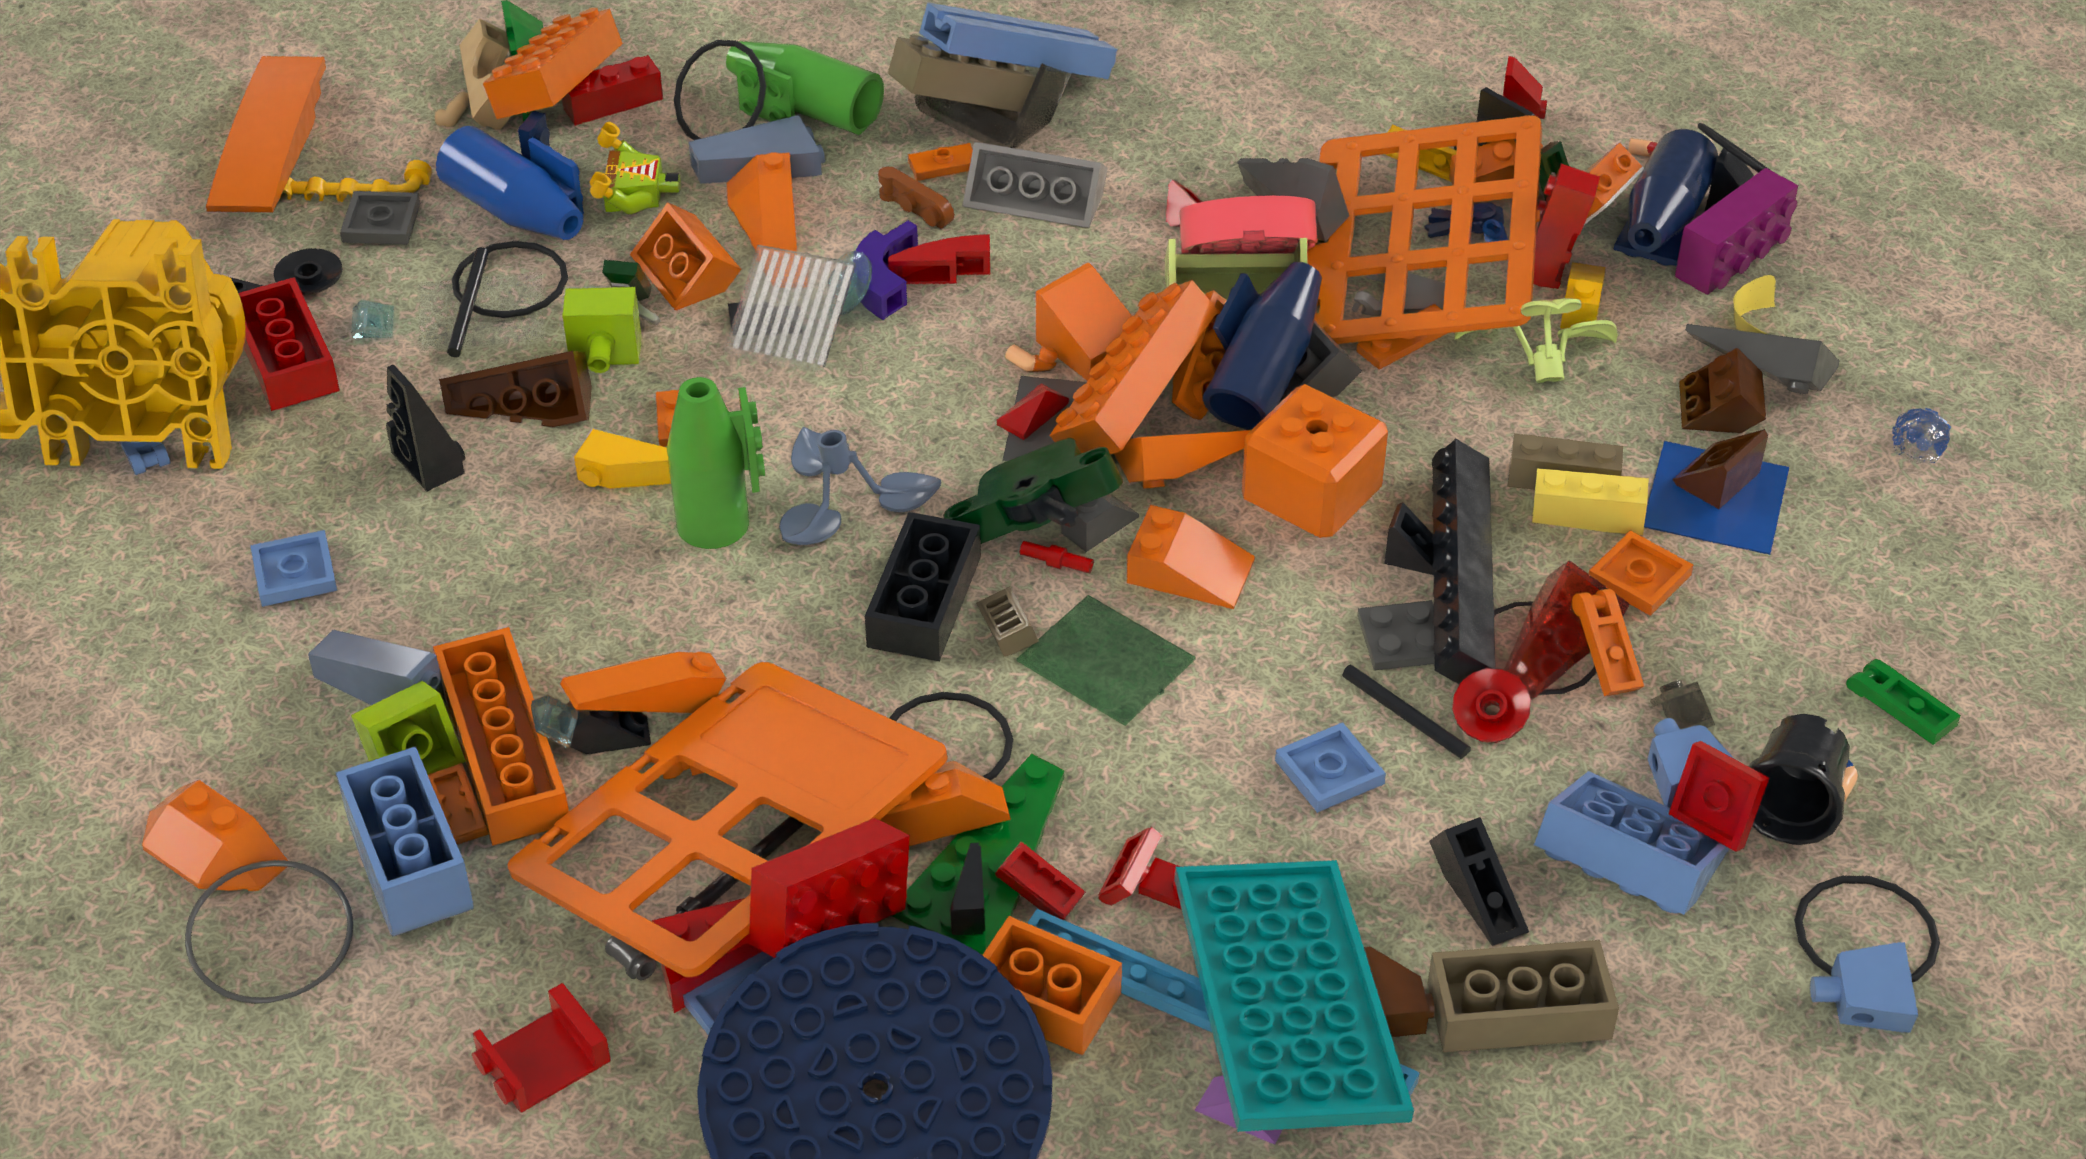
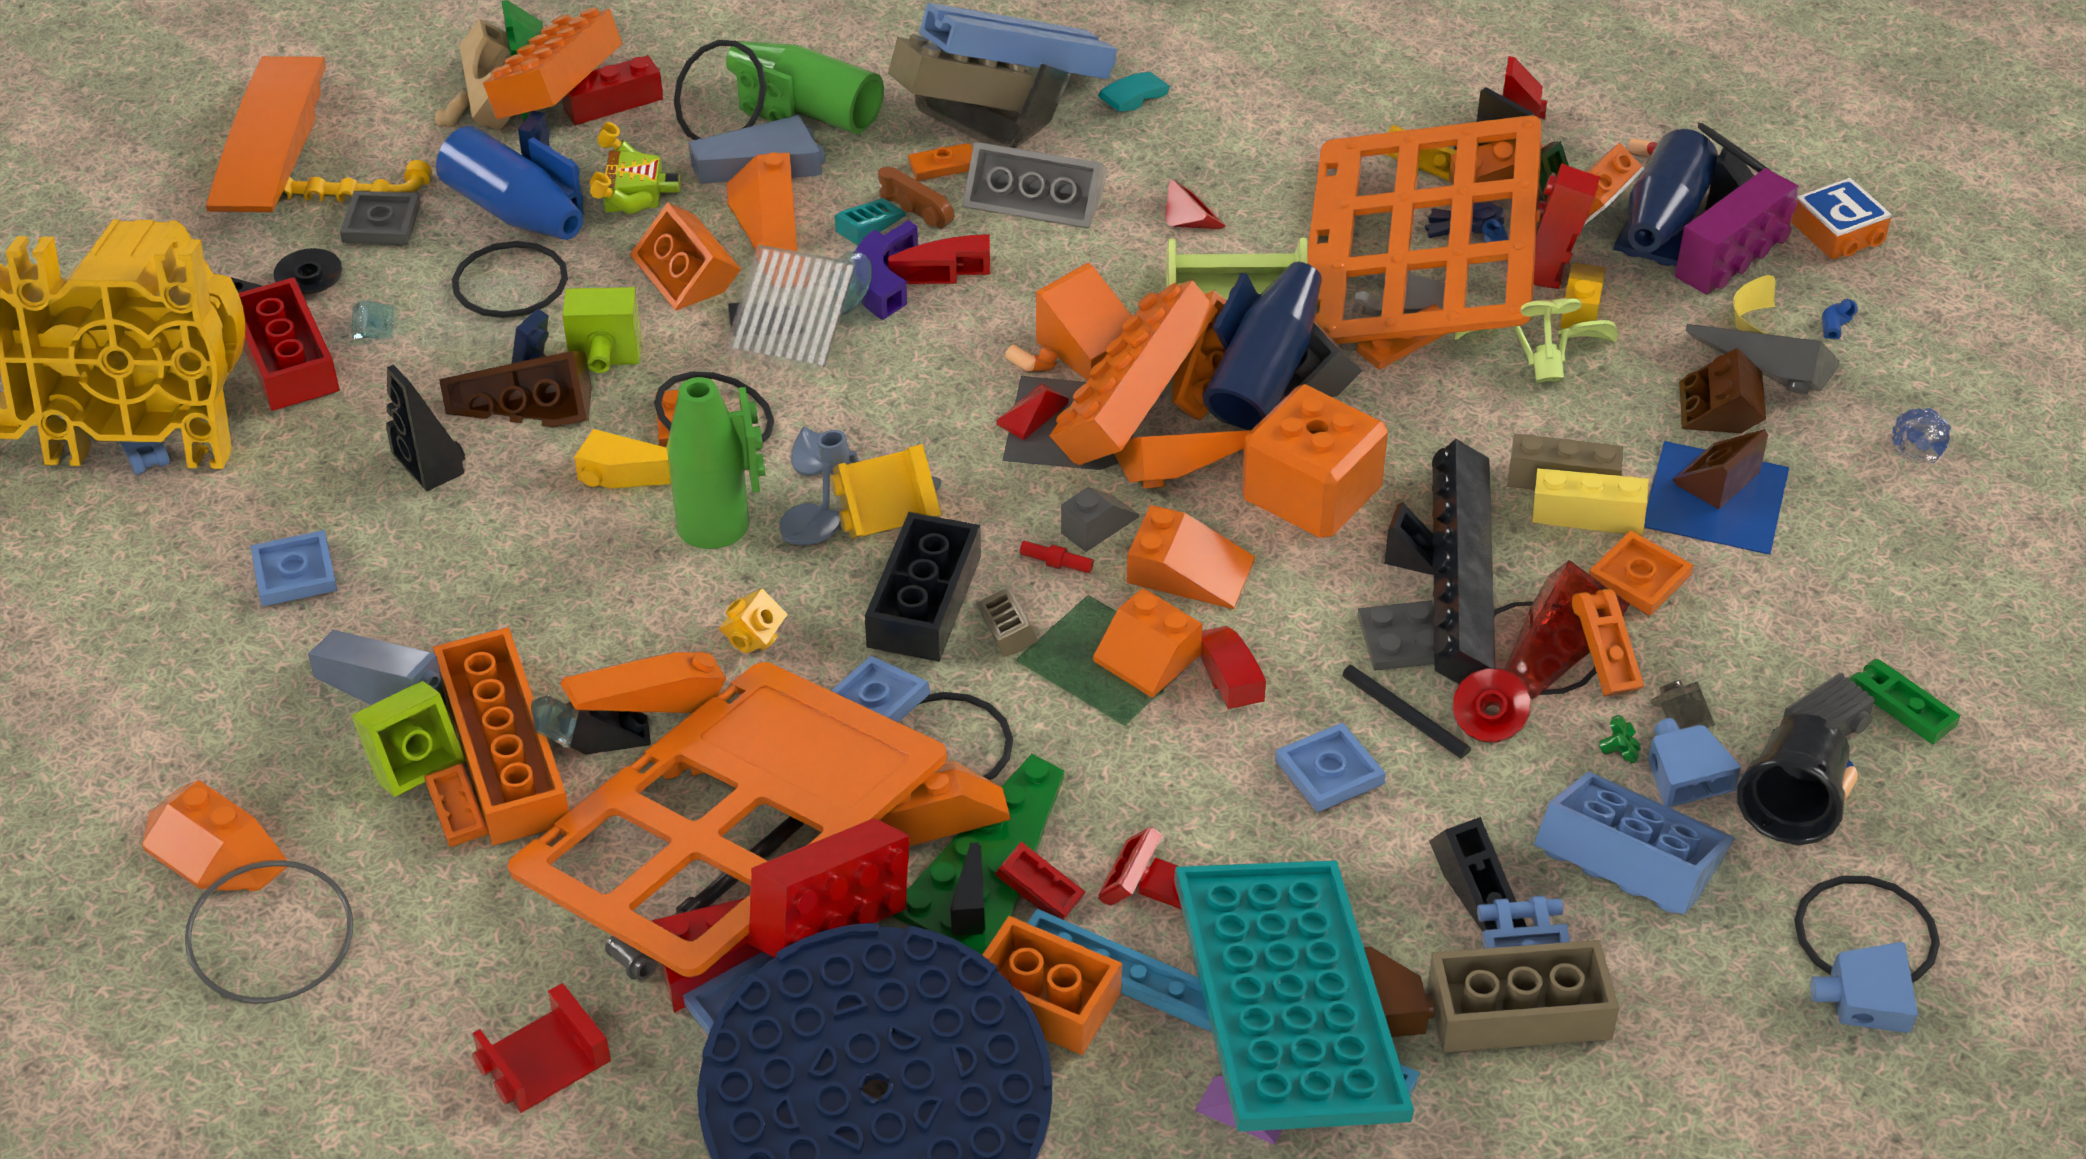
(404, 841): medium blue brick -> none
(467, 303): black bar -> none
(531, 337): none -> dark blue plate
(630, 275): dark green piece -> none
(719, 377): none -> black piece
(753, 621): none -> yellow brick
(854, 223): none -> teal slope
(883, 490): none -> yellow panel
(883, 688): none -> medium blue plate
(1038, 489): dark green piece -> none
(1130, 91): none -> teal slope
(1149, 642): none -> orange slope
(1232, 667): none -> red slope
(1248, 225): coral brick -> none
(1299, 179): dark grey wedge -> none
(1537, 908): none -> medium blue plate
(1621, 740): none -> green plant
(1718, 796): red plate -> none
(1836, 316): none -> blue arm
(1839, 703): none -> dark grey brick
(1841, 219): none -> piece

